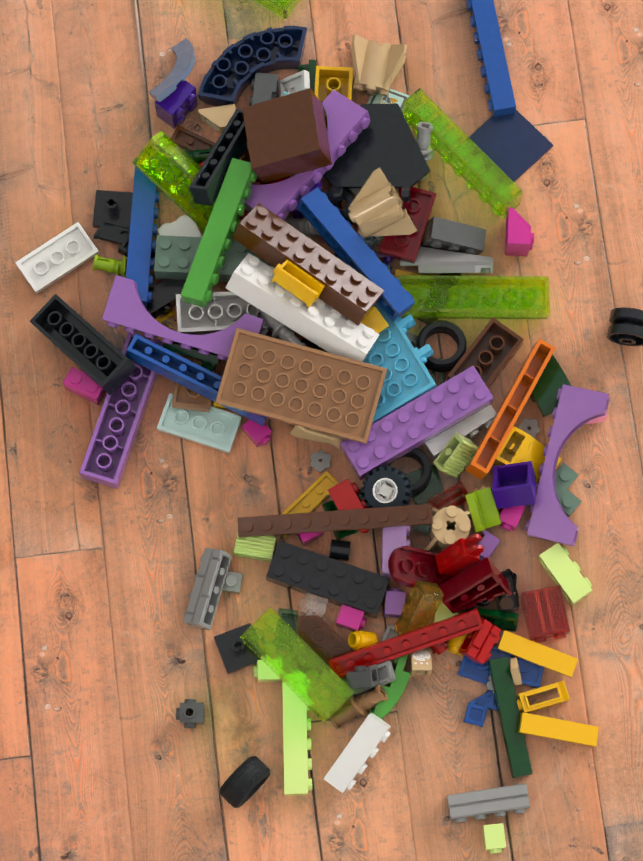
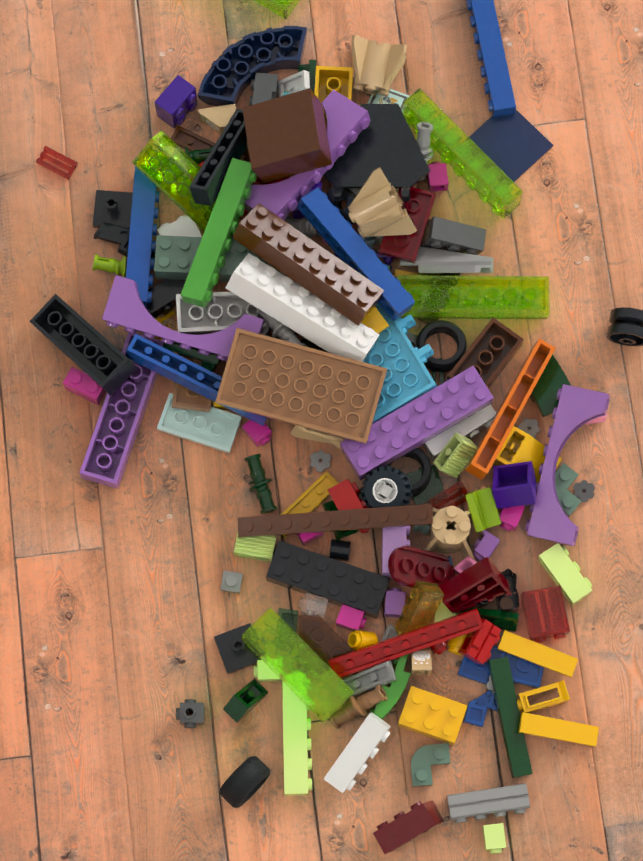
(43, 155): none -> clear red tile
(57, 257): white plate -> none
(184, 64): sand blue tile -> none
(207, 588): light grey brick -> none
(245, 700): none -> dark green slope
(260, 483): none -> dark green piece
(298, 282): yellow window -> none
(363, 676): dark grey brick -> none
(407, 826): none -> dark red wedge
(423, 759): none -> sand green plate
(432, 715): none -> yellow brick
(437, 177): none -> dark pink brick
(459, 555): red hinge -> none
(515, 671): tan tile -> none
(518, 235): dark pink slope -> none
(588, 487): none -> dark grey plant

